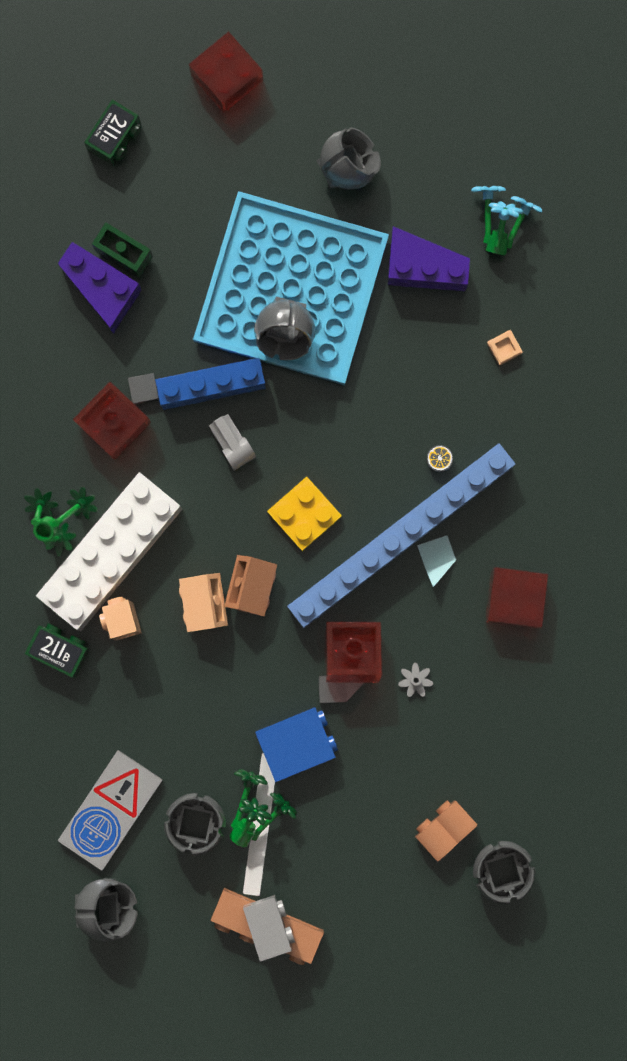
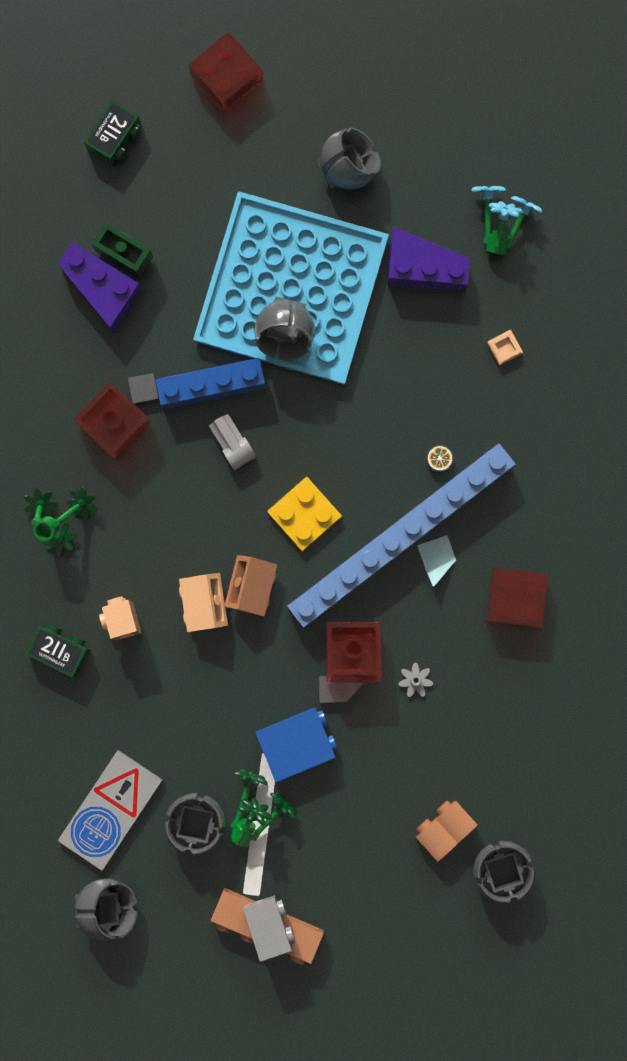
(109, 552): white brick -> none

